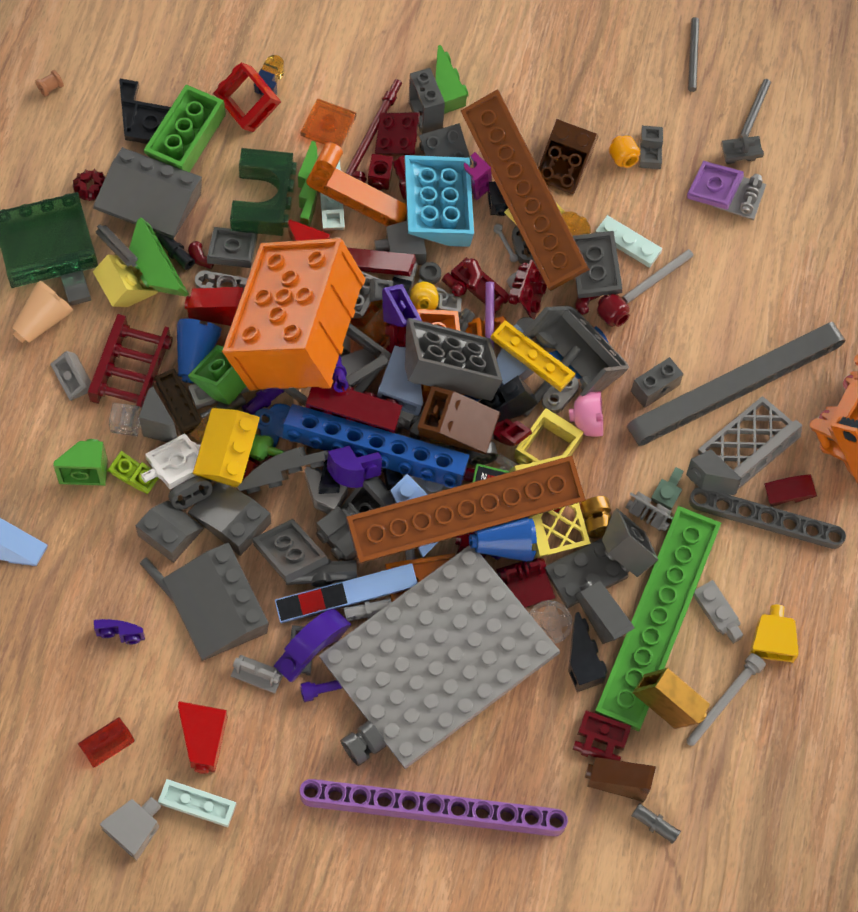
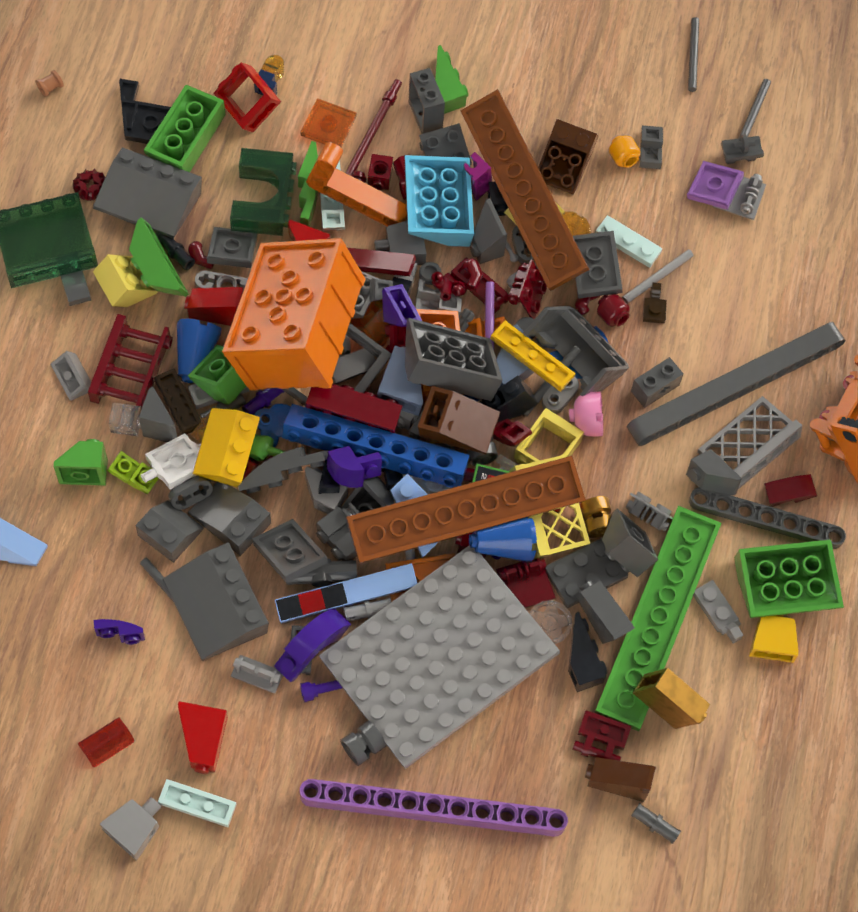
(40, 313): light nougat cone -> none
(116, 245): dark grey axle -> none
(339, 377): dark purple pin -> none
(367, 371): dark grey tile -> none
(397, 133): dark red hinge -> none
(424, 296): yellow head -> none
(442, 284): none -> dark red arm
(489, 235): none -> dark grey slope
(654, 308): none -> dark brown plate
(667, 491): sand green plate -> none
(753, 665): light grey piece -> none
(789, 578): none -> bright green slope

